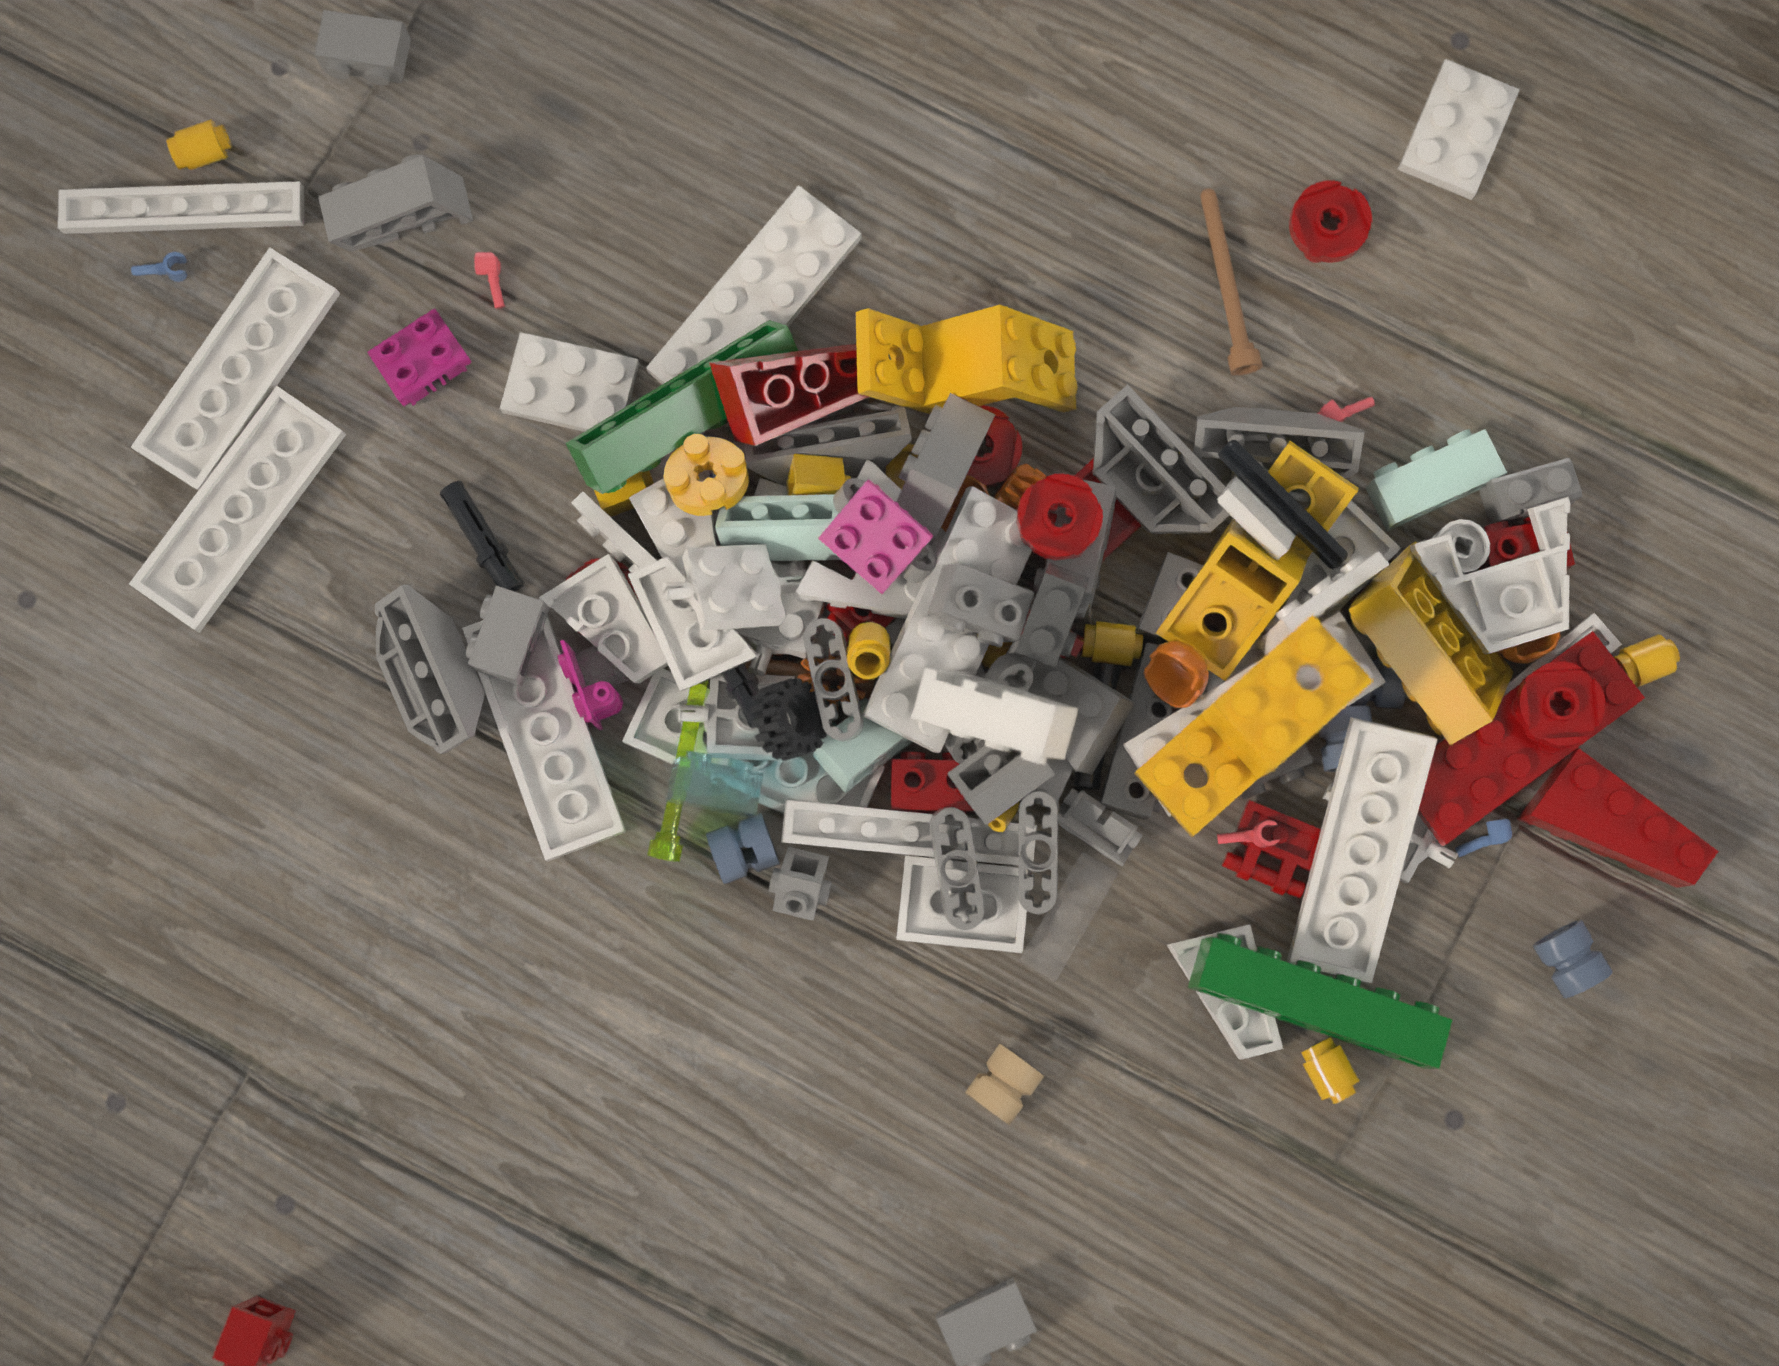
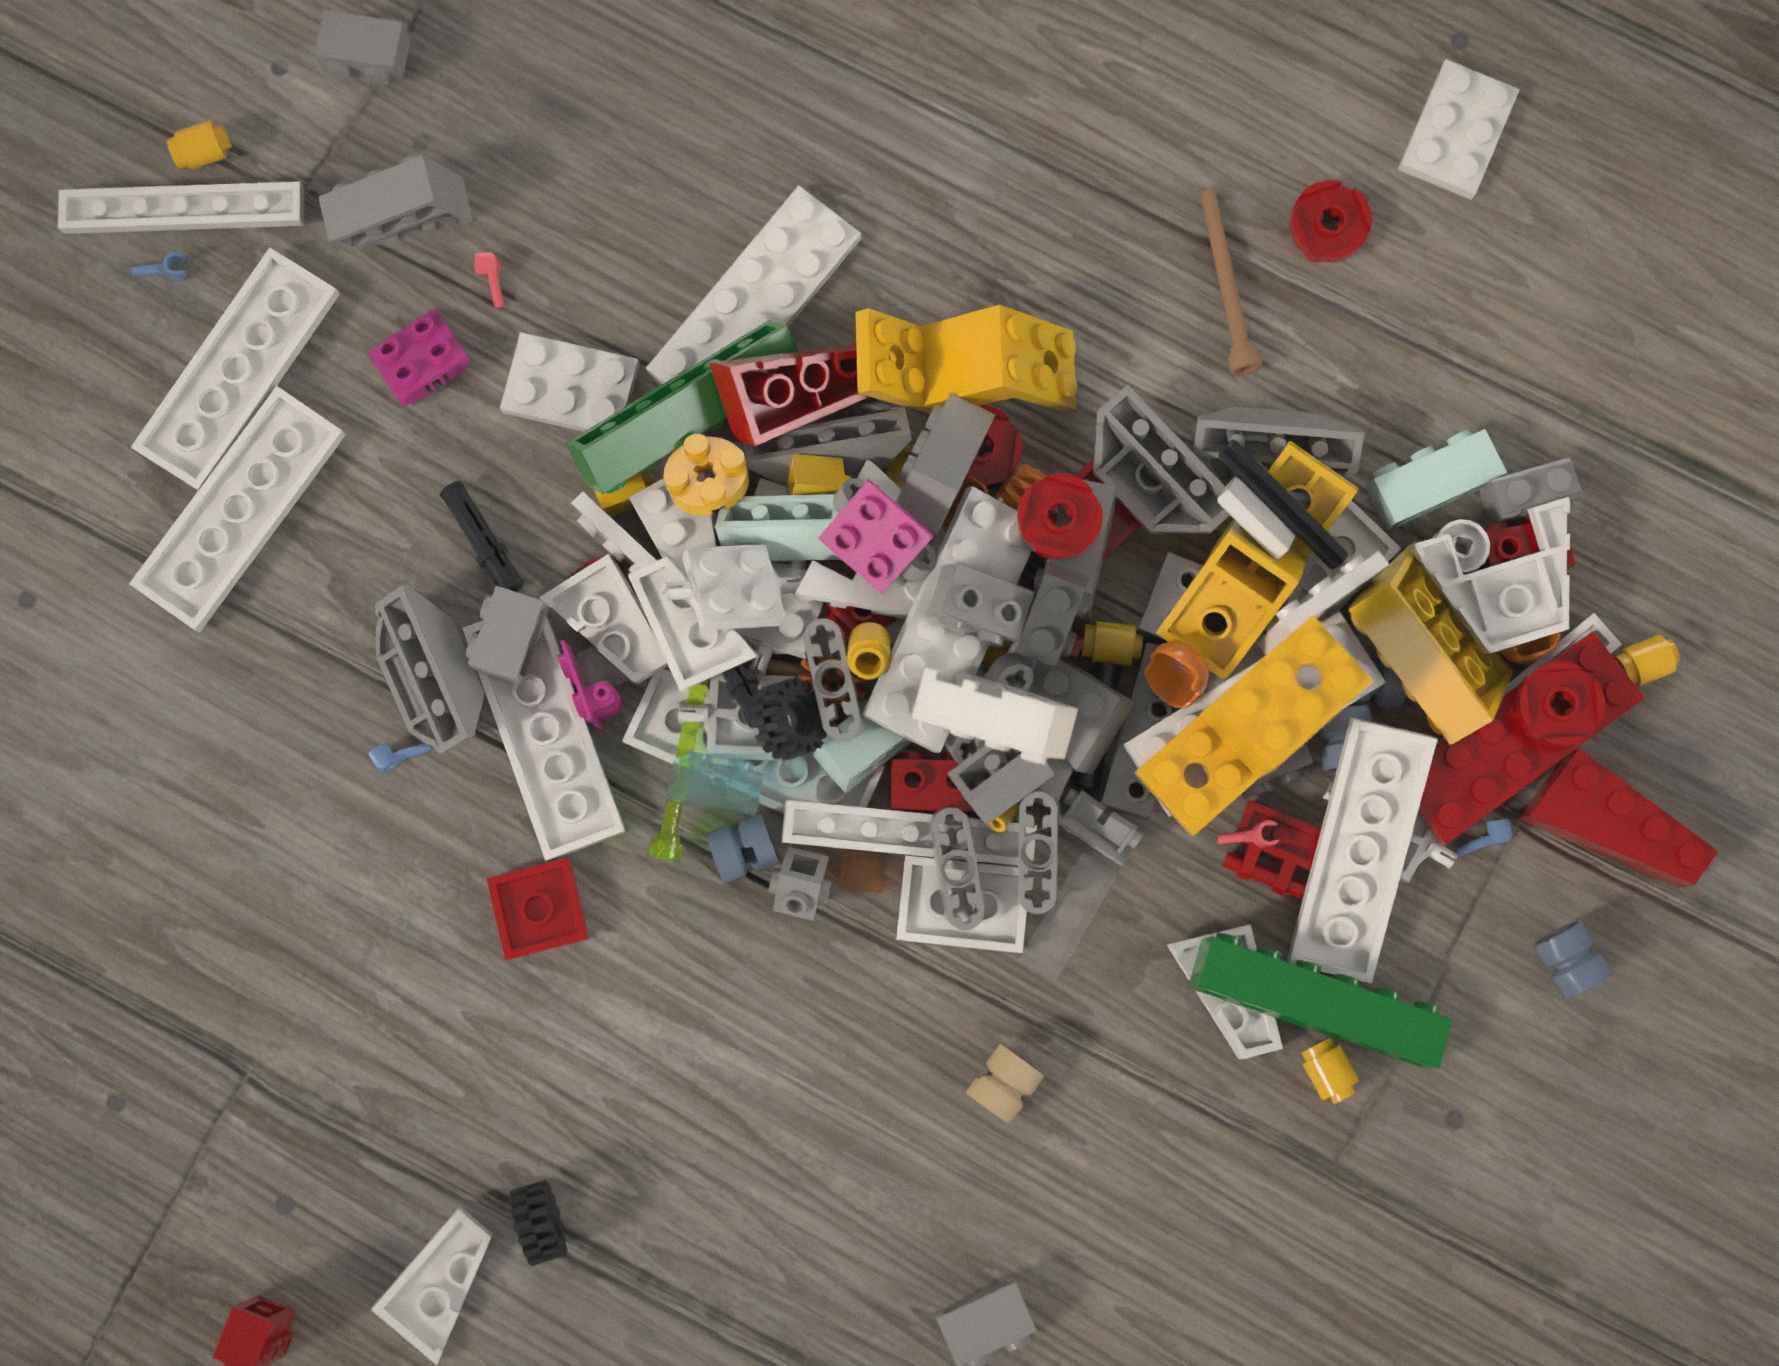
(386, 759): none -> medium blue hand
(434, 1285): none -> white wing
(537, 909): none -> red plate
(538, 1223): none -> black tyre
(861, 871): none -> clear orange plate
(1334, 412): coral hand -> none

